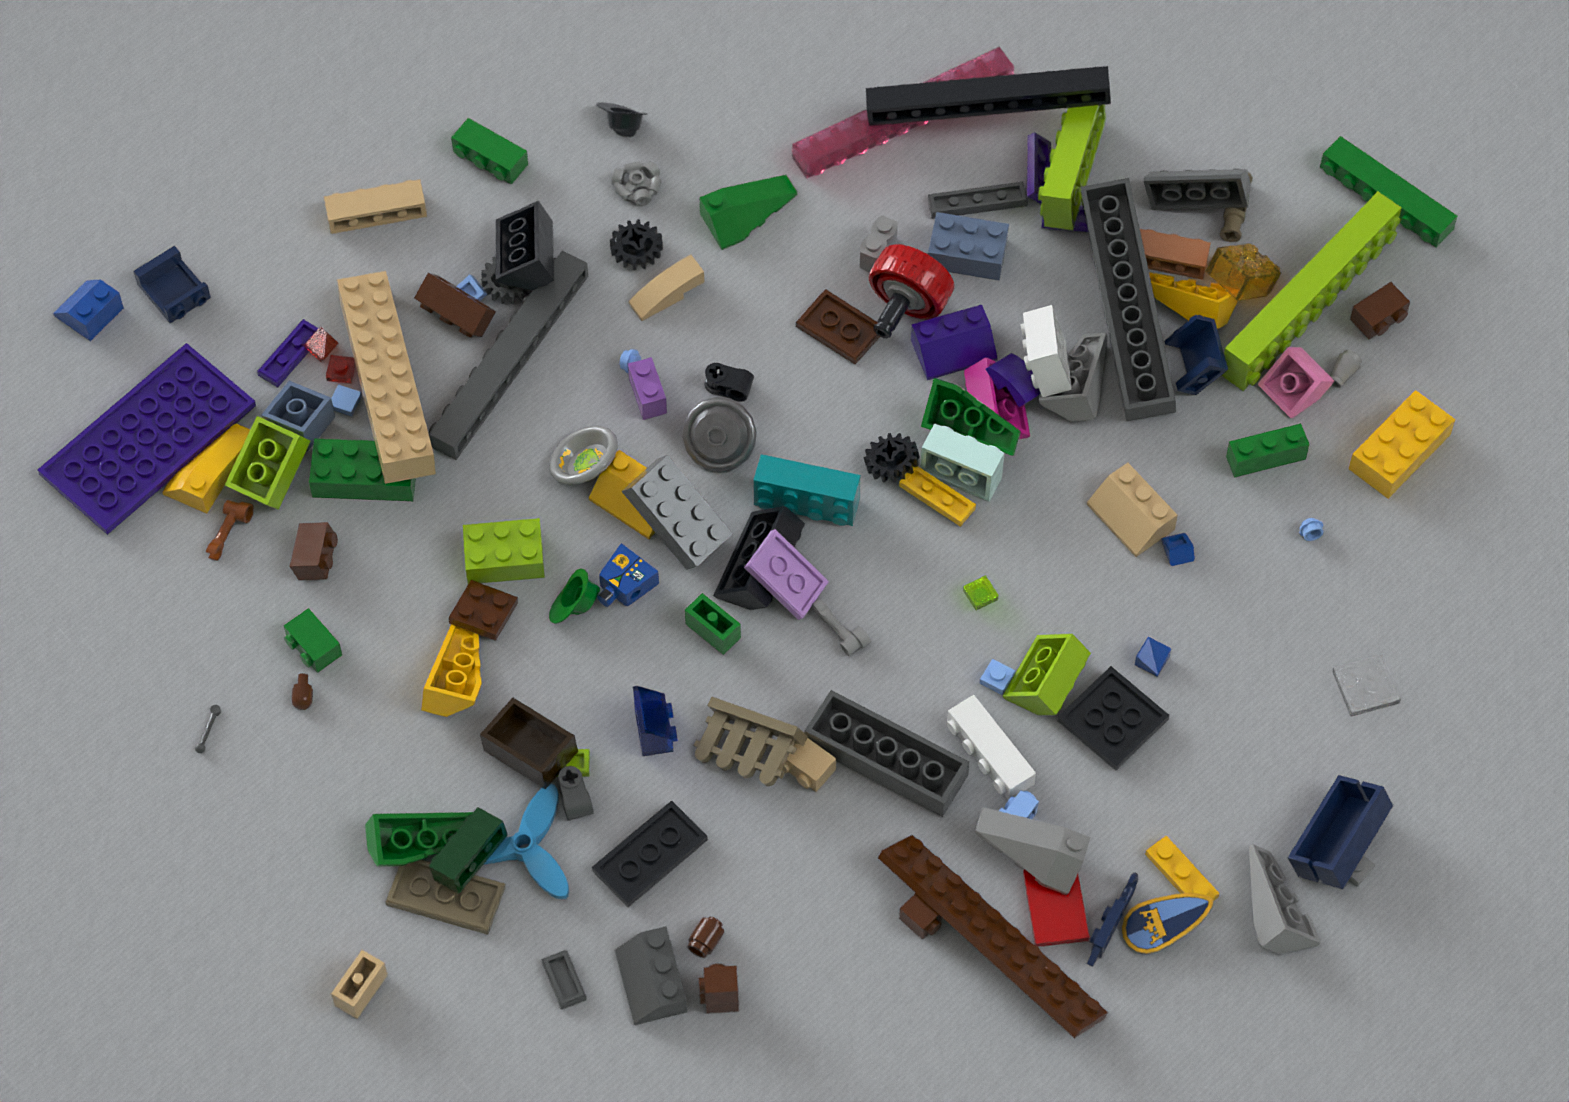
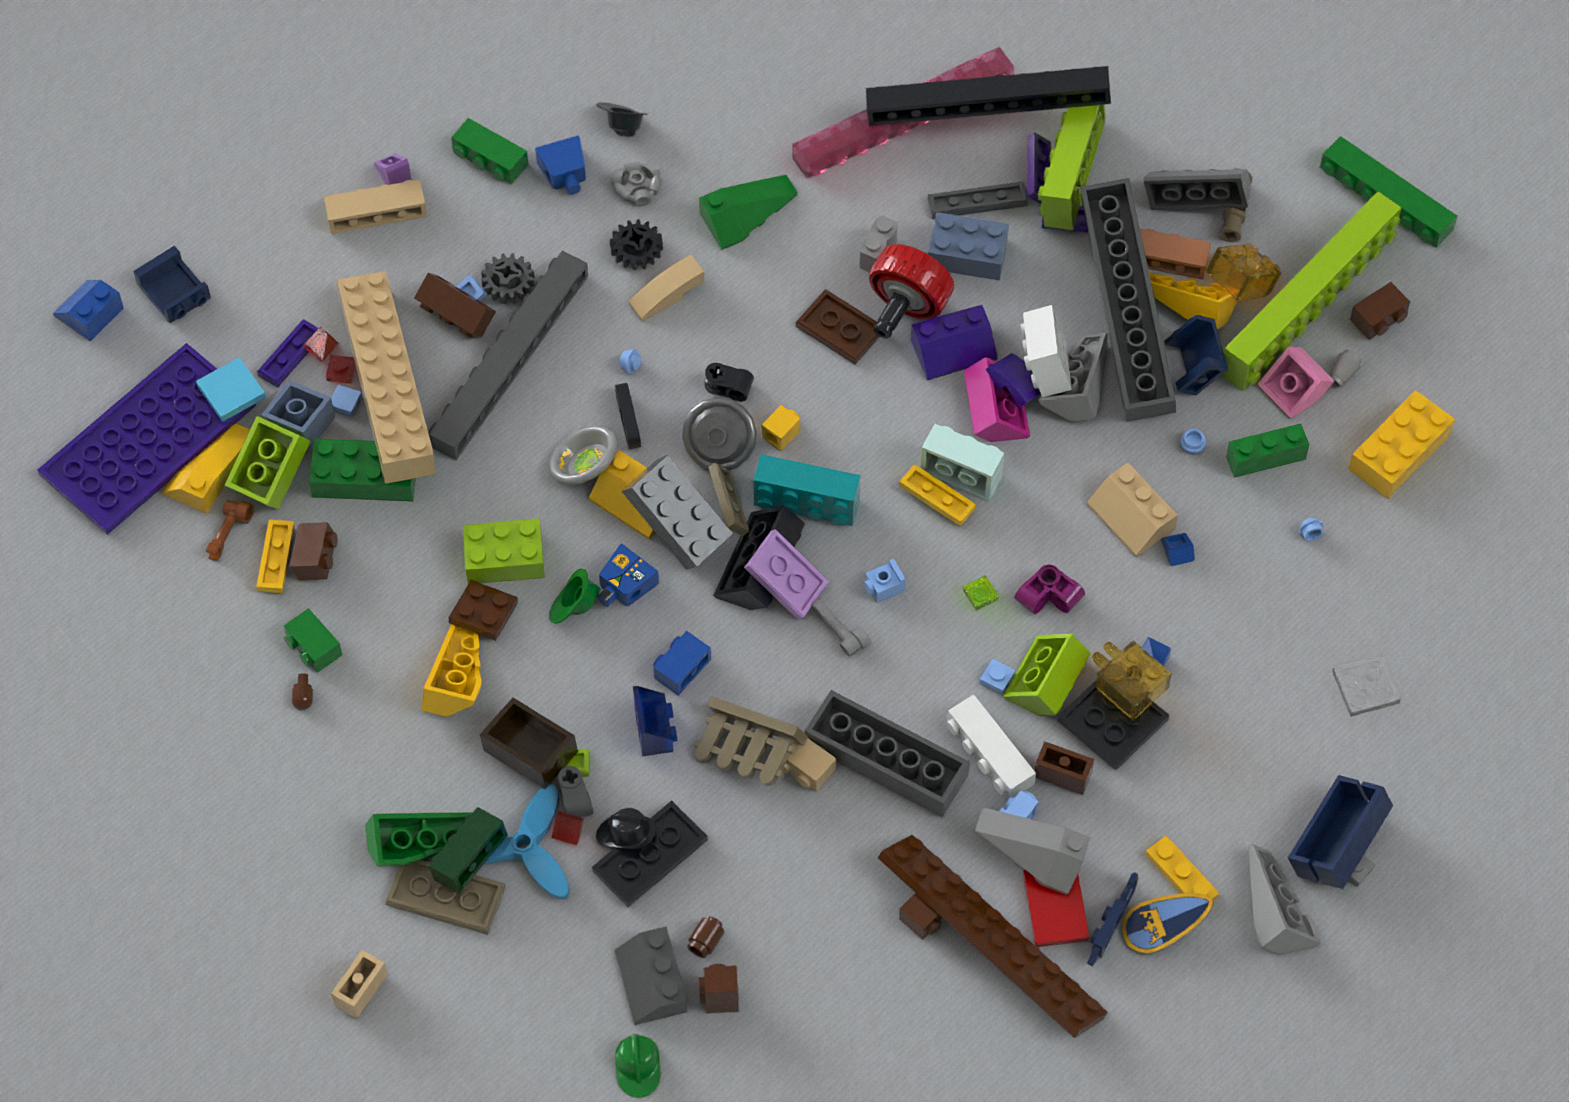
(215, 711): dark grey hinge -> none
(230, 389): none -> medium azure tile
(275, 556): none -> yellow plate
(393, 169): none -> medium lavender slope
(525, 248): black slope -> none
(562, 164): none -> blue torso
(563, 979): dark grey tile -> none
(567, 828): none -> clear red tile
(626, 830): none -> black piece
(627, 416): none -> black beam
(637, 1065): none -> green piece
(647, 388): medium lavender brick -> none
(681, 662): none -> blue brick
(712, 623): green brick -> none
(728, 499): none -> dark tan tile
(781, 427): none -> yellow brick
(881, 588): none -> light blue brick
(891, 457): black gear -> none
(966, 415): green wedge -> none
(1061, 592): none -> magenta piece
(1063, 768): none -> reddish brown brick
(1131, 678): none -> clear yellow hinge
(1193, 441): none -> light blue plate

